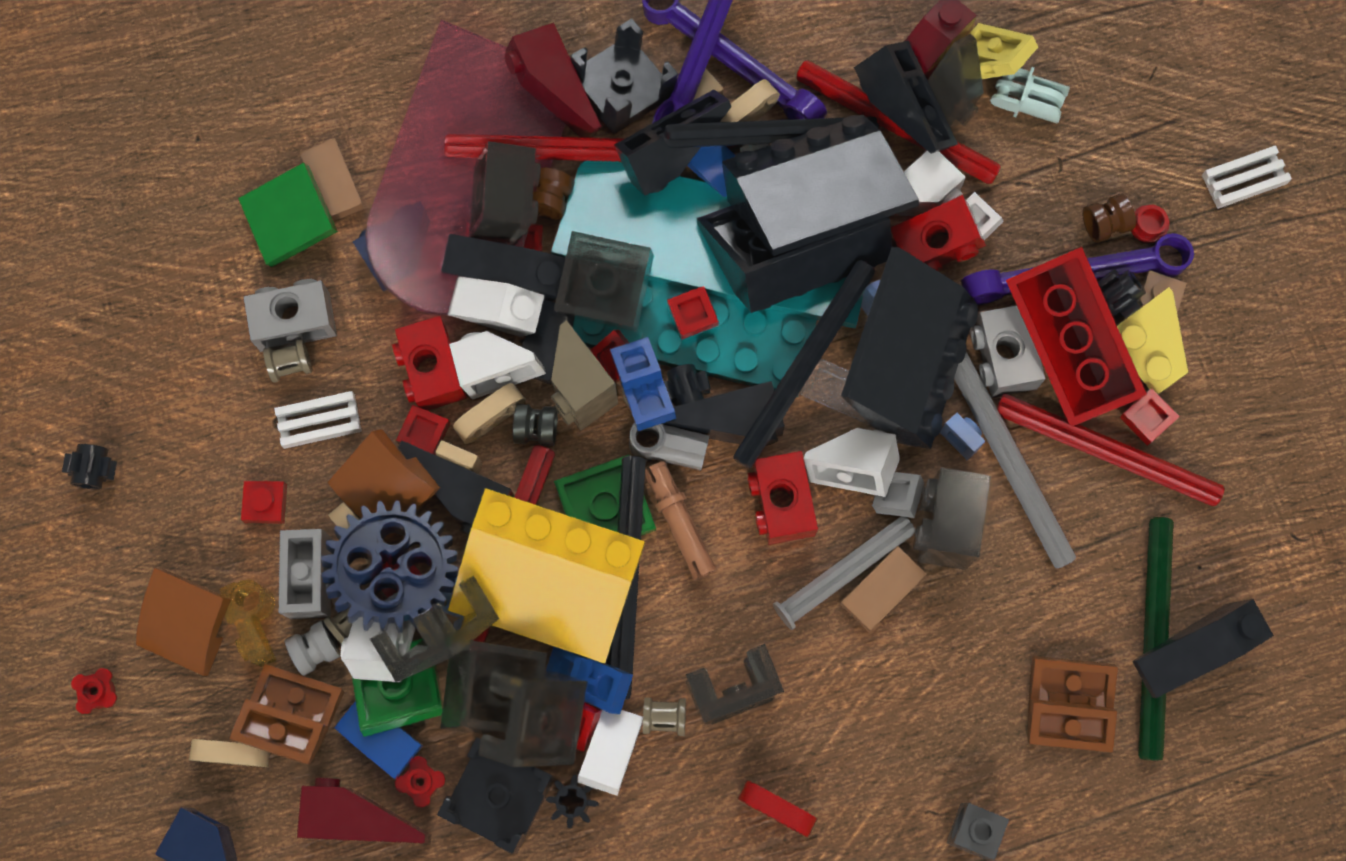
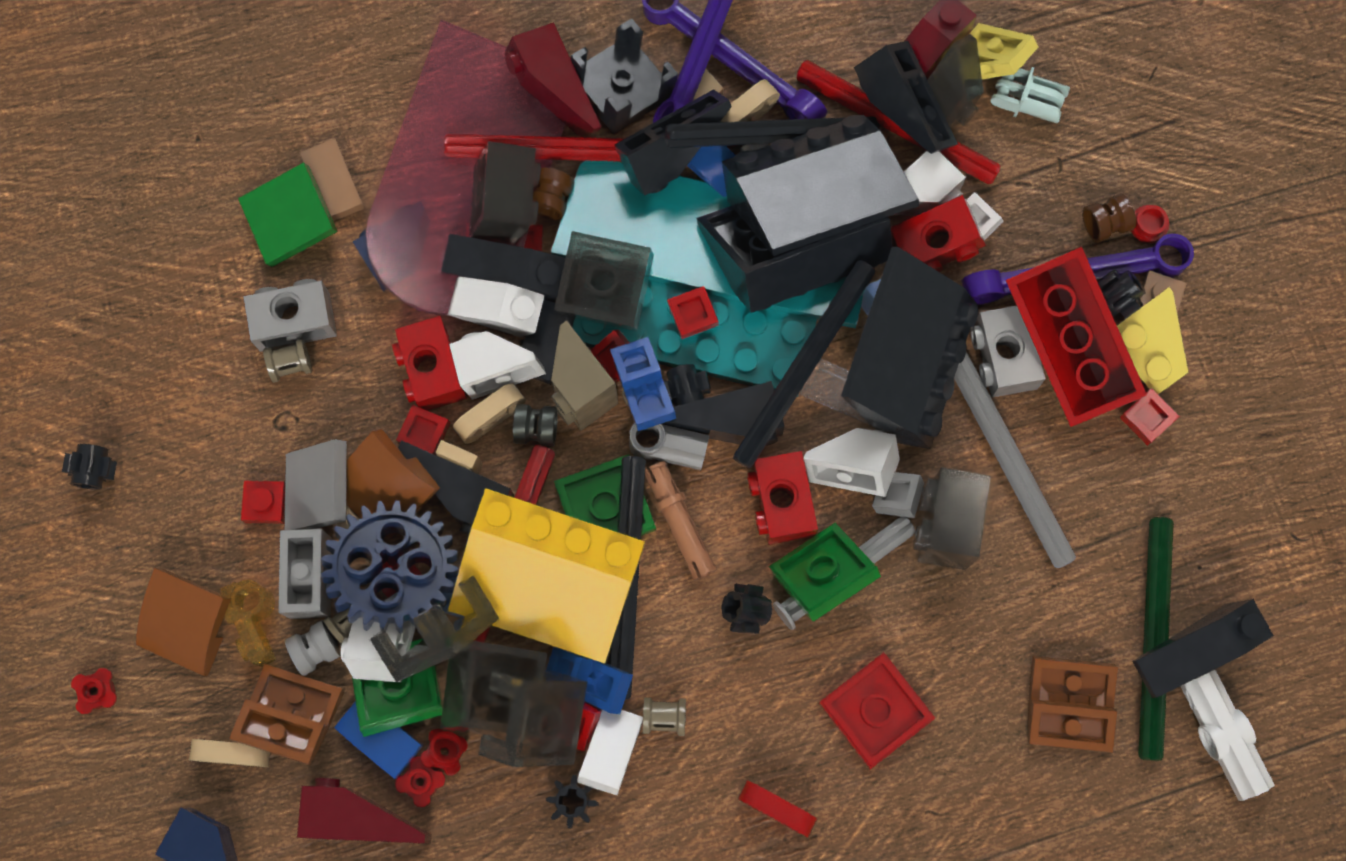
(284, 425): white tile -> none
(316, 486): none -> light grey tile
(444, 740): none -> red plate
(497, 799): black panel -> none
(738, 698): clear smoke panel -> none
(746, 608): none -> black gear
(824, 571): none -> green tile
(876, 710): none -> red tile
(883, 589): medium nougat tile -> none
(963, 435): medium blue plate -> none
(977, 831): dark grey brick -> none
(1110, 450): red axle -> none
(1227, 736): none -> white piece
(1274, 166): white tile -> none

